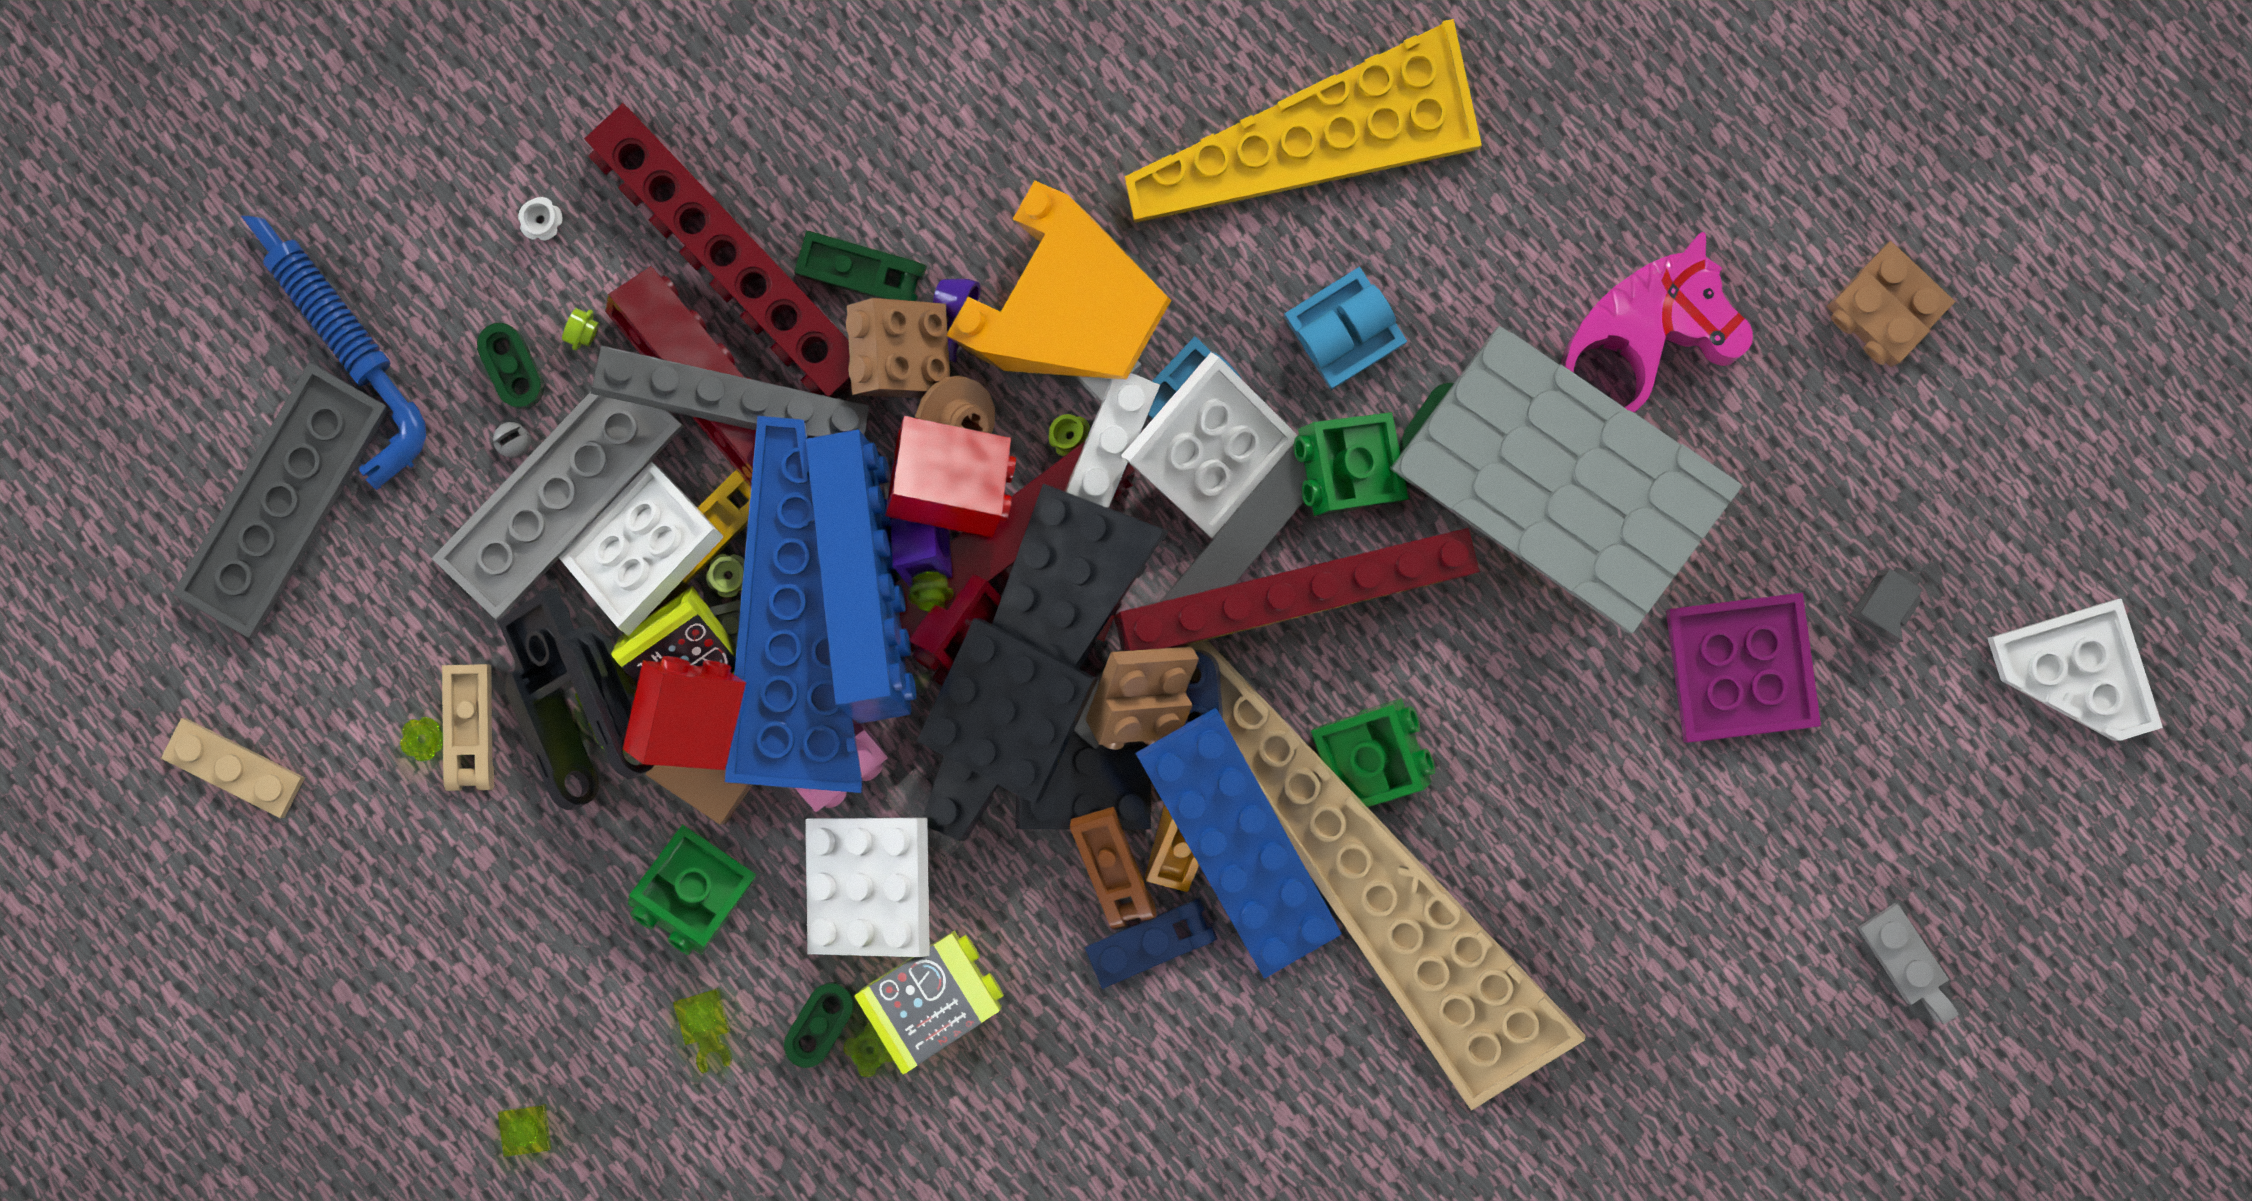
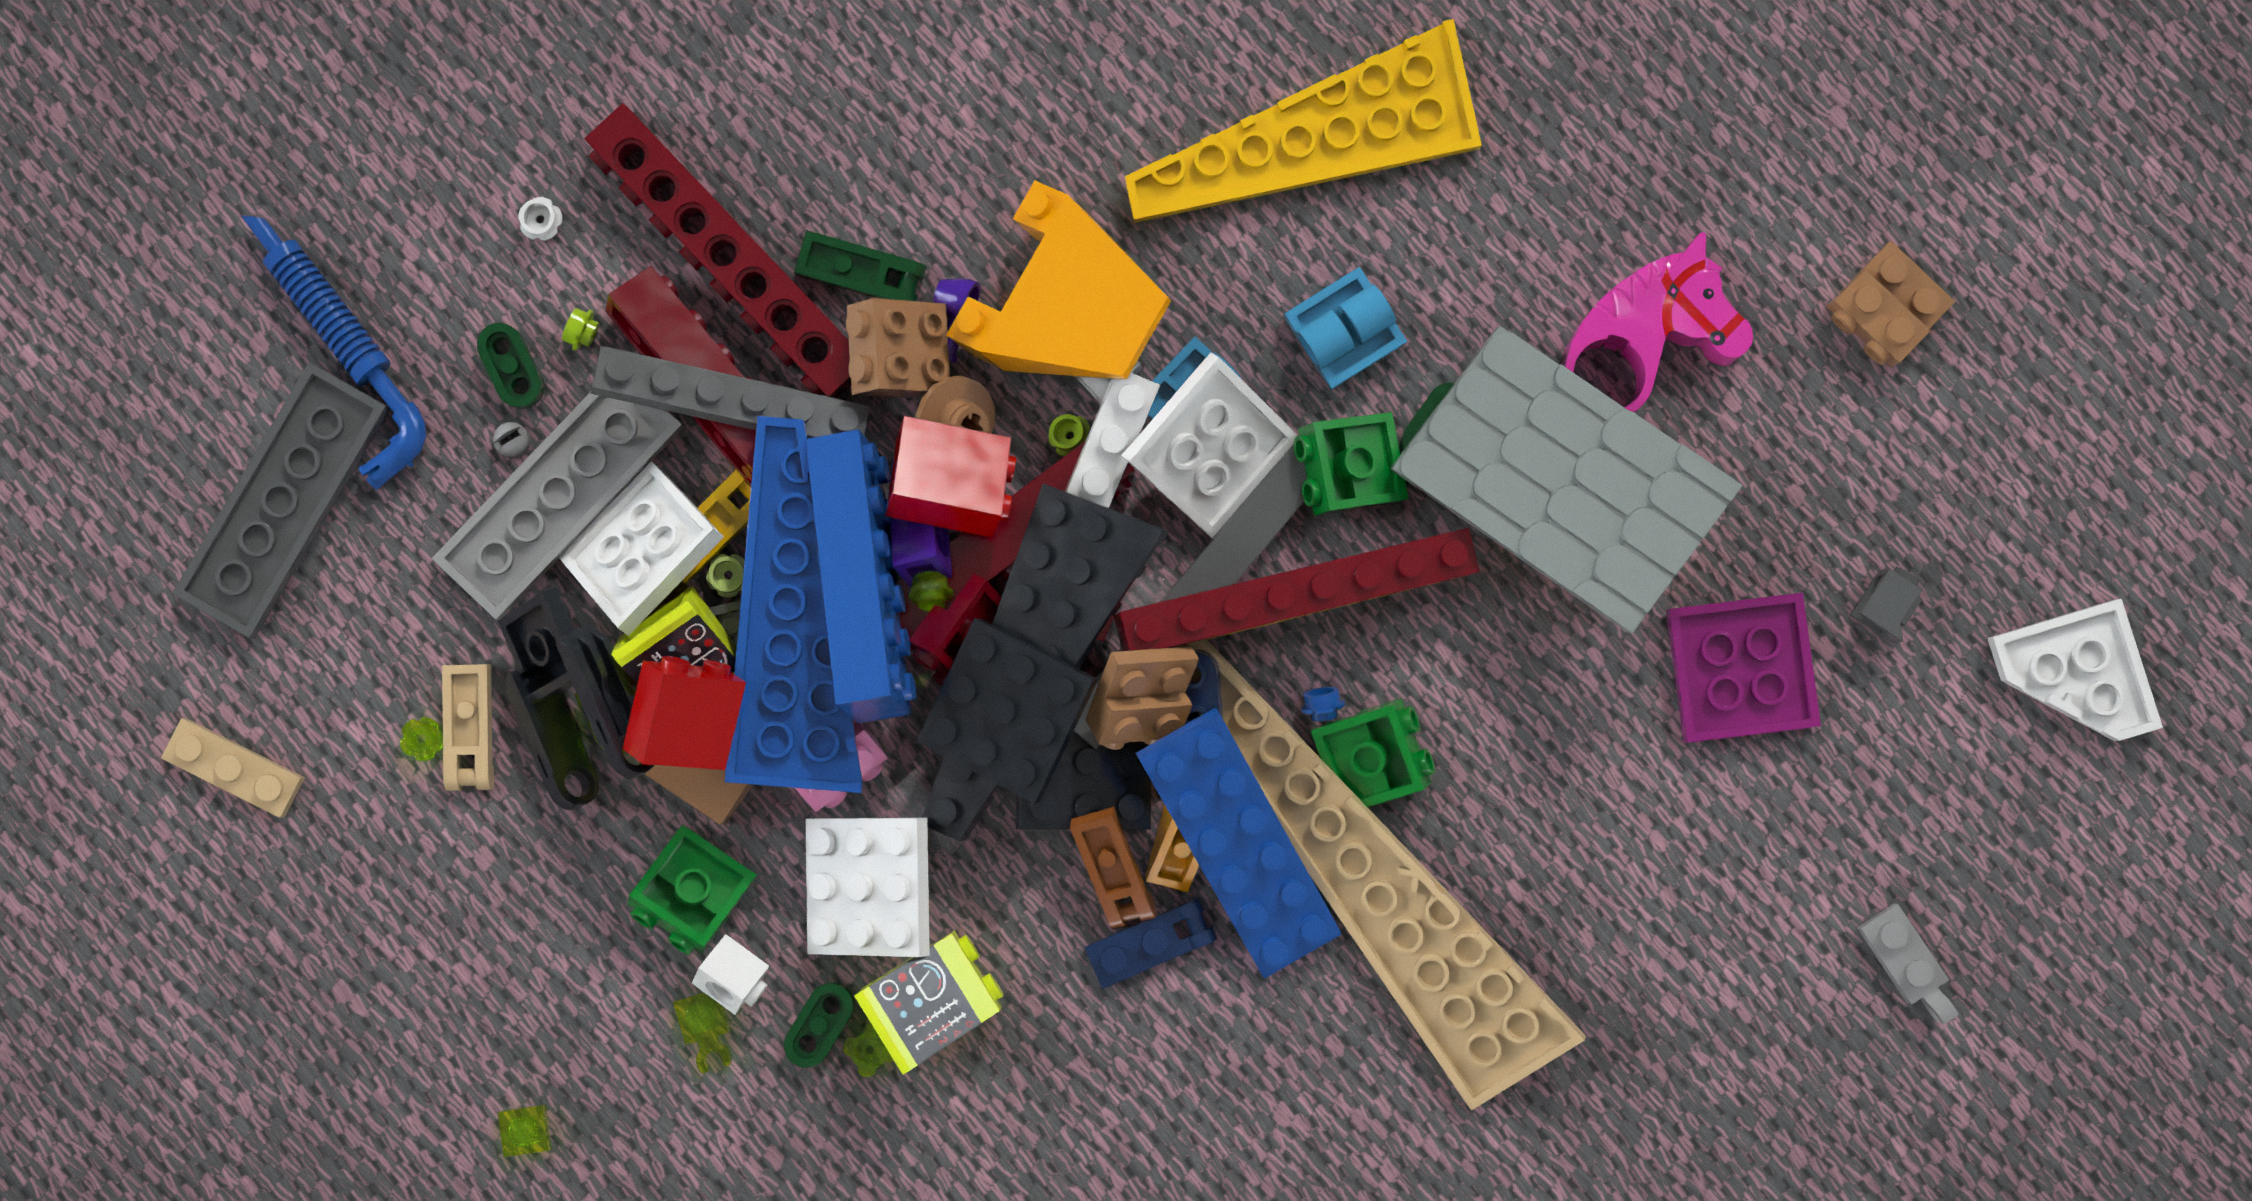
(731, 975): none -> white brick
(1322, 703): none -> blue plate

